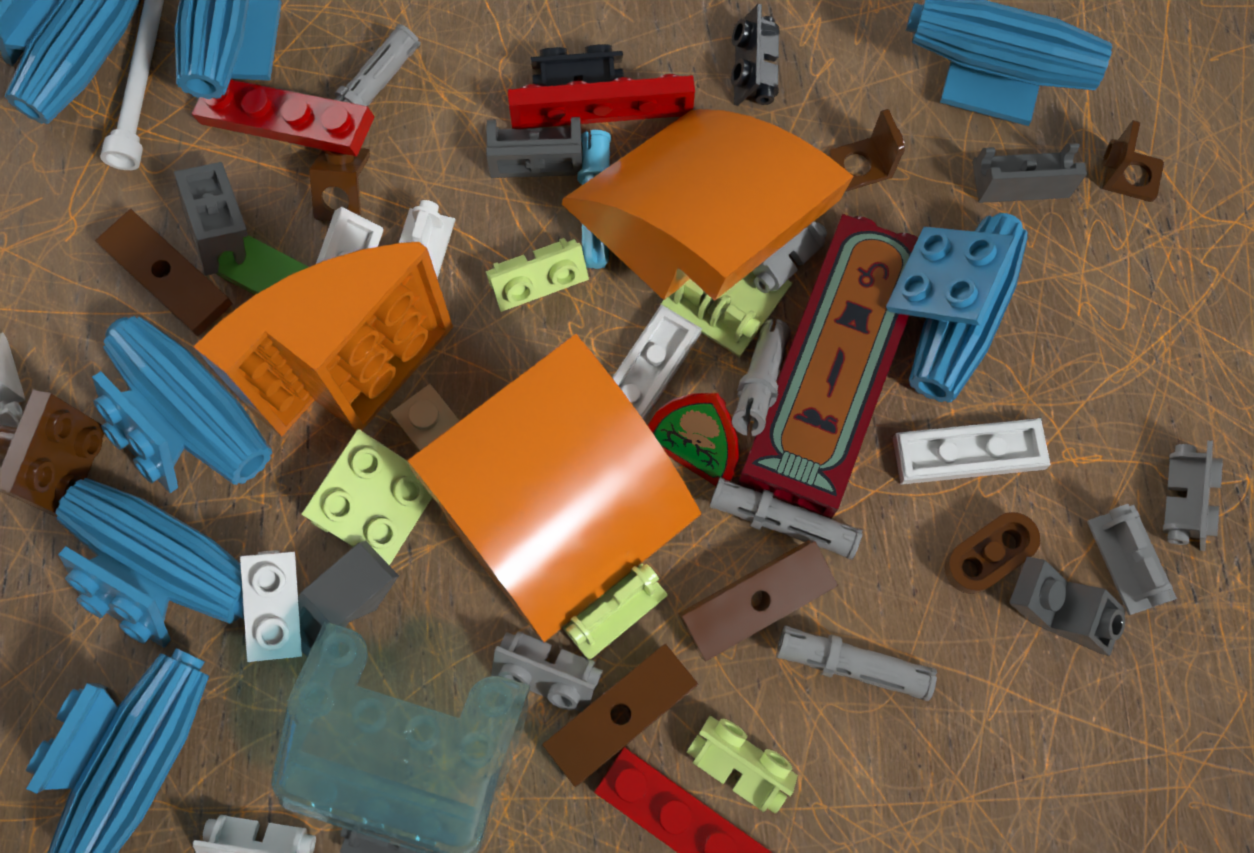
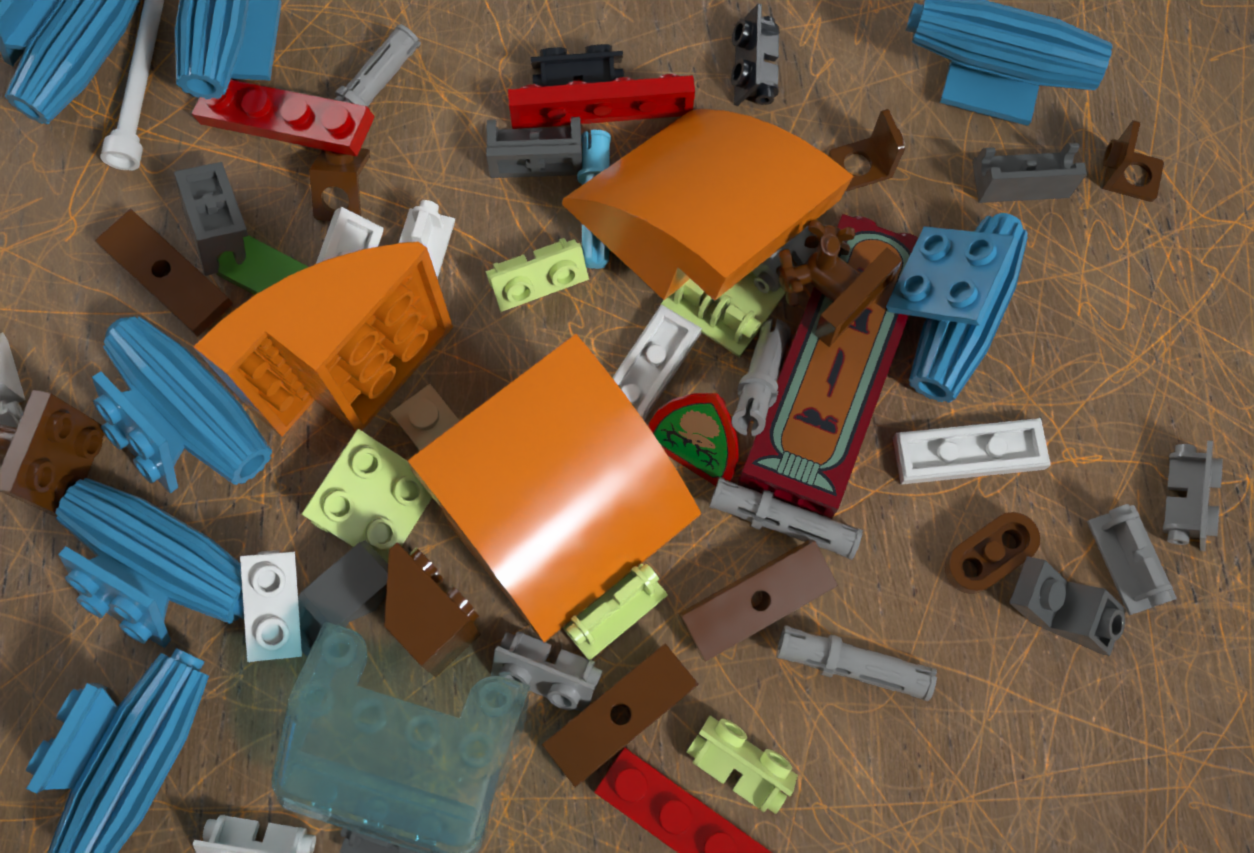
(422, 616): none -> reddish brown slope
(835, 279): none -> reddish brown piece

